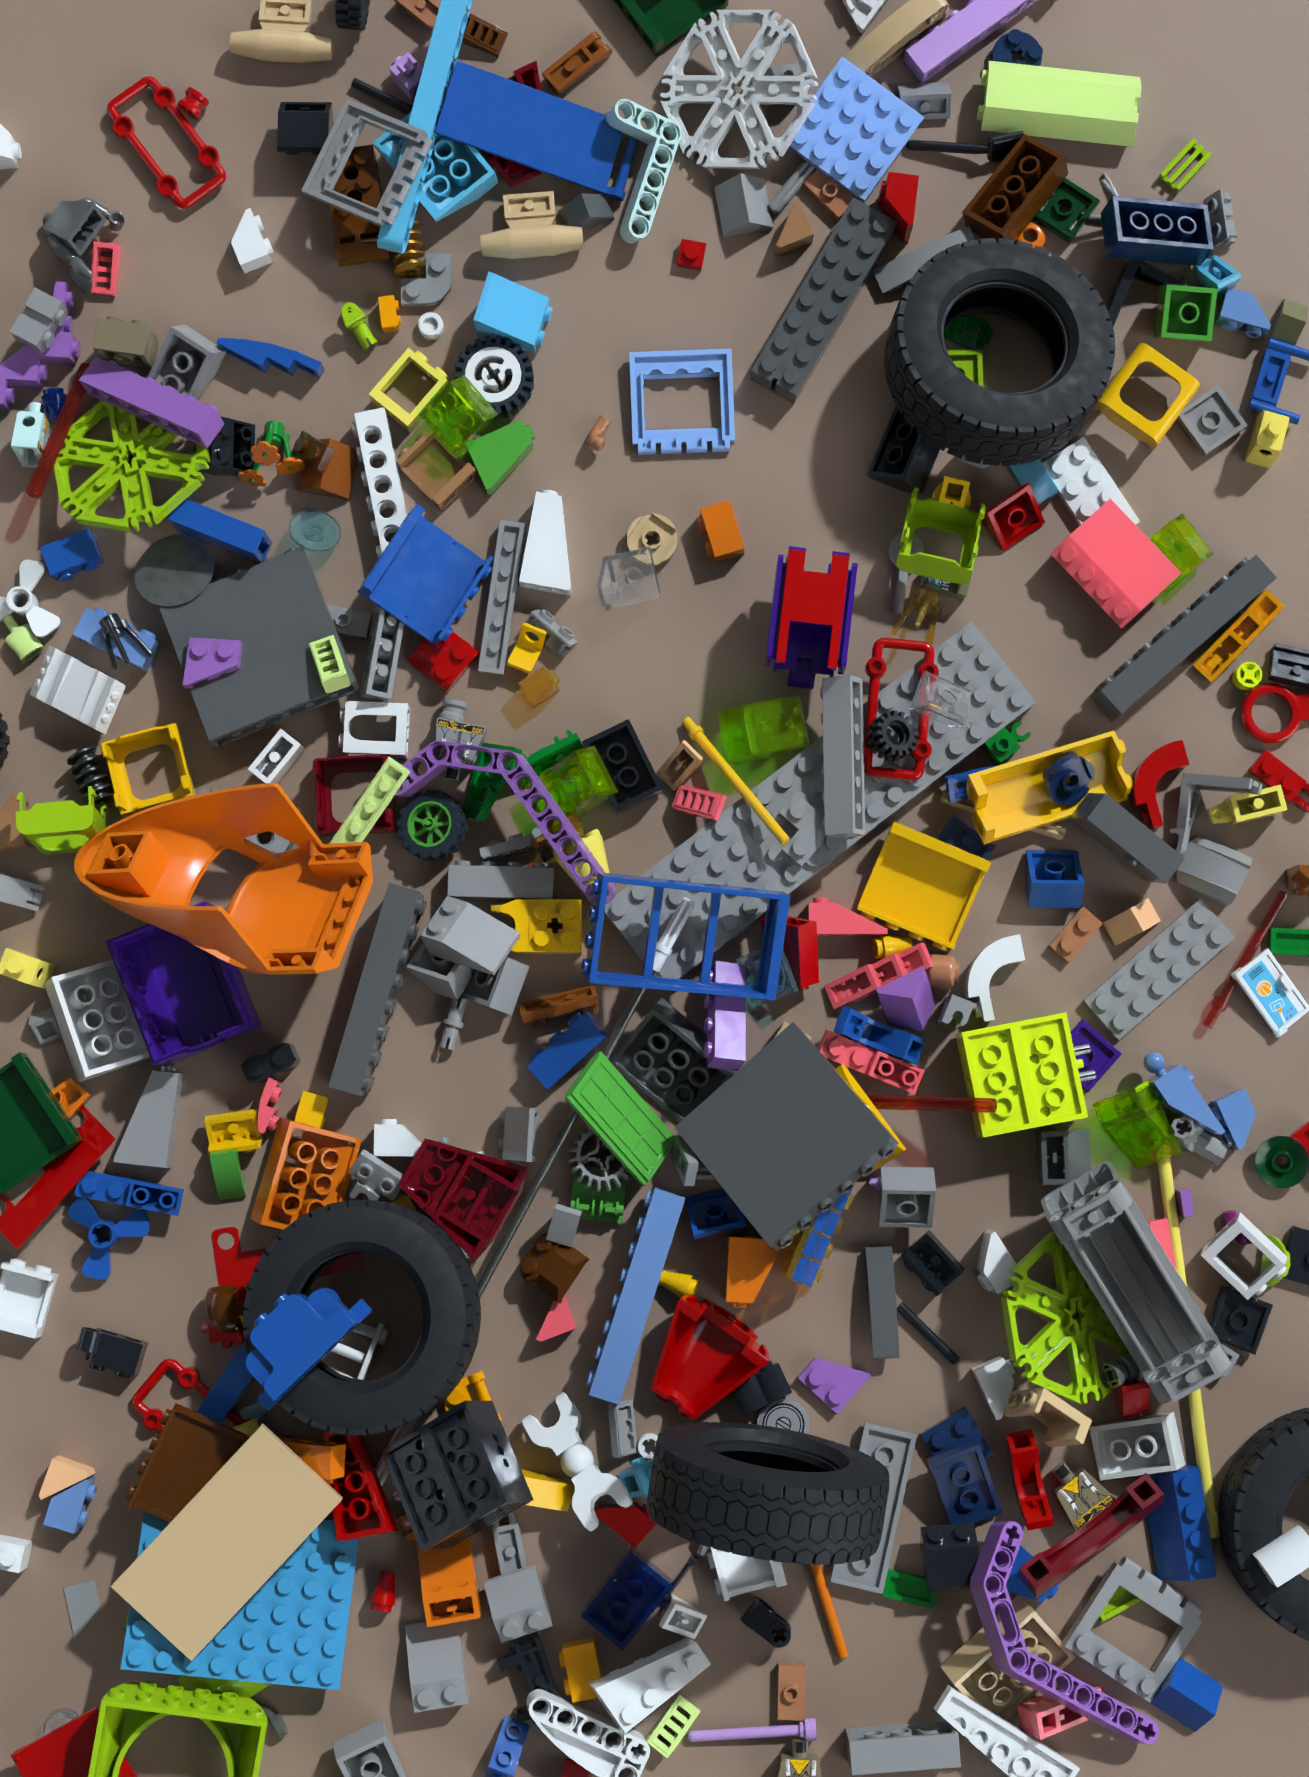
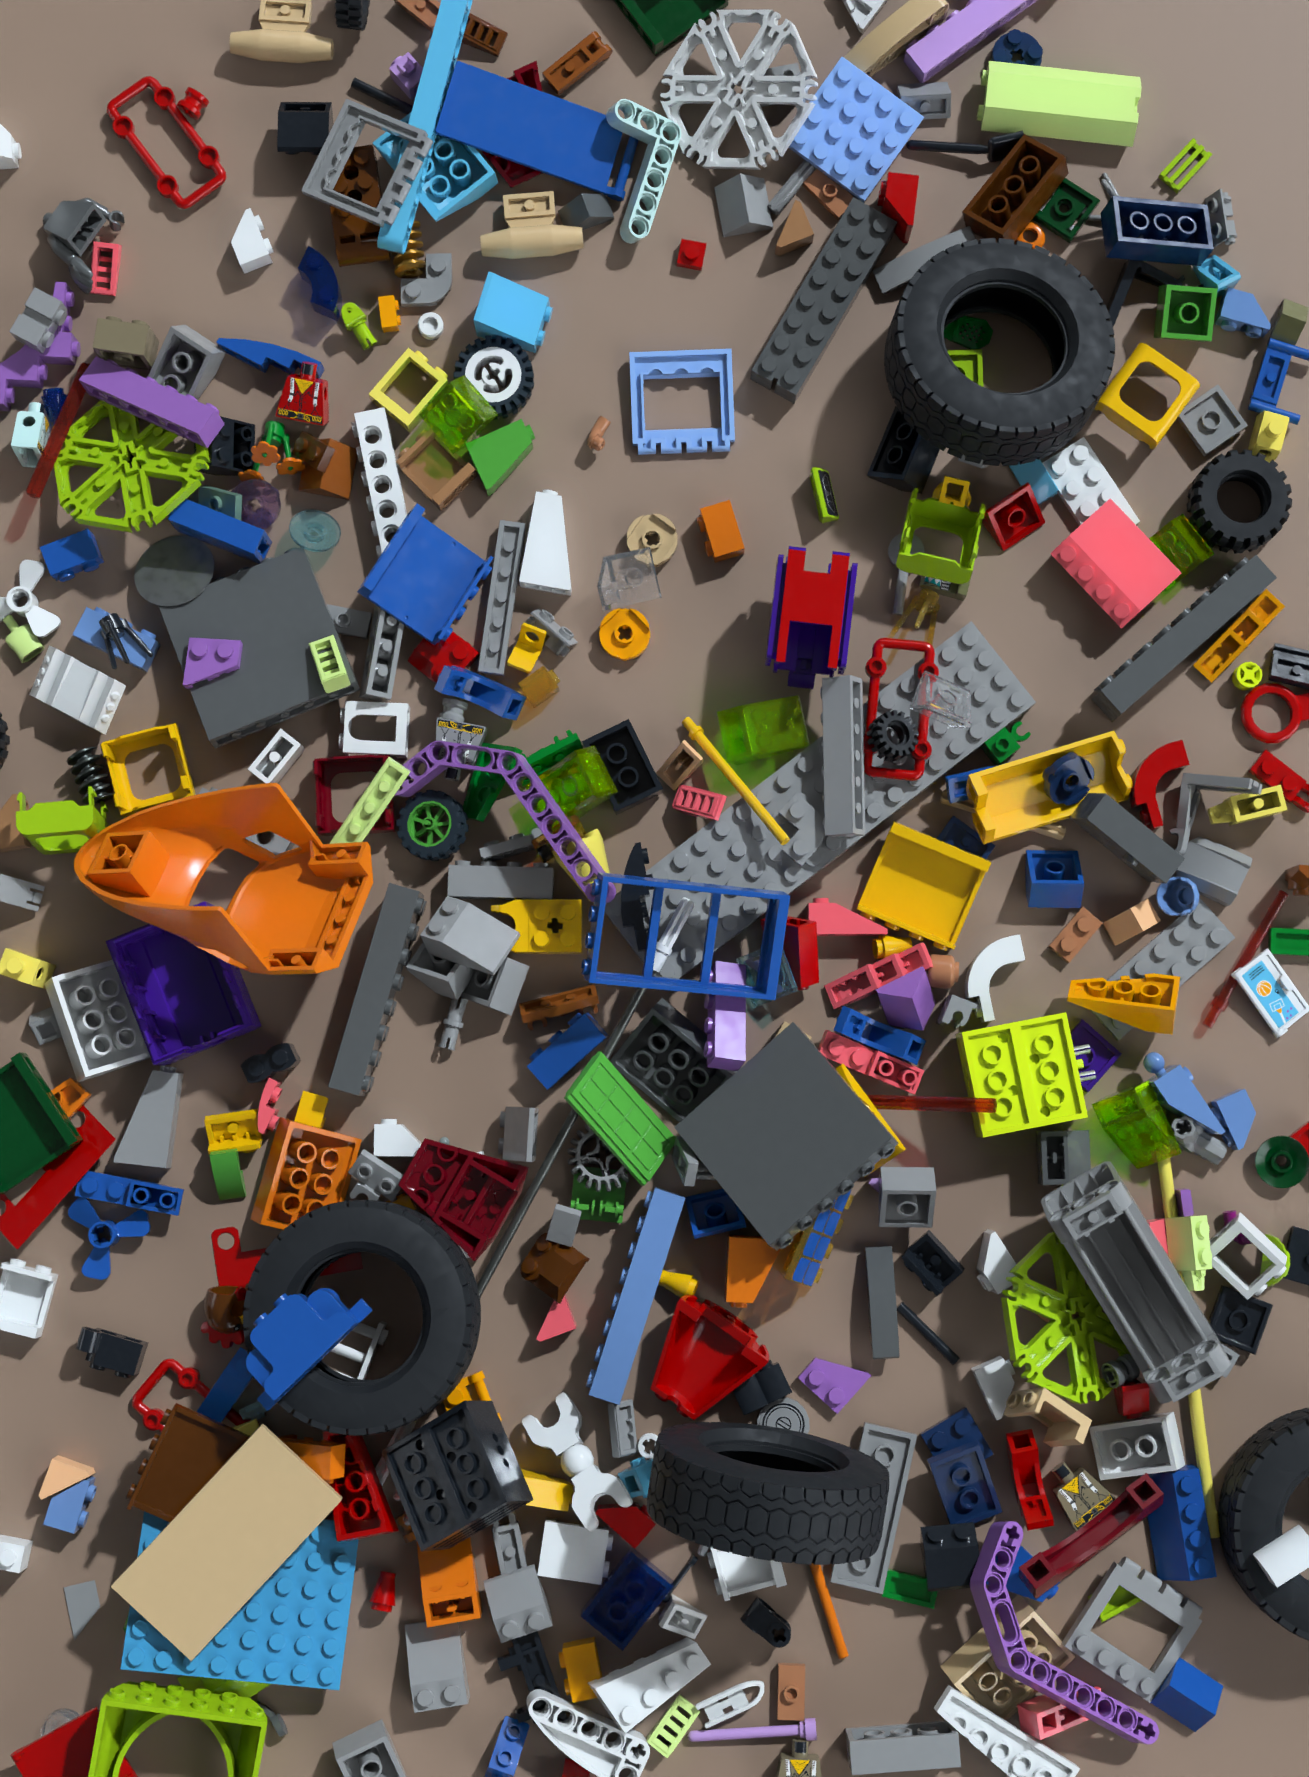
(221, 501): none -> sand green plate
(267, 497): none -> clear purple plate
(305, 397): none -> red torso
(326, 289): none -> clear blue brick
(481, 691): none -> blue arch
(574, 1552): none -> white panel
(624, 648): none -> light orange plate
(631, 908): none -> black slope
(736, 1699): none -> white piece
(823, 495): none -> slope
(1141, 1002): none -> light orange wedge
(1177, 896): none -> medium blue hair
(1189, 1248): none -> yellowish green hinge
(1262, 479): none -> black tyre

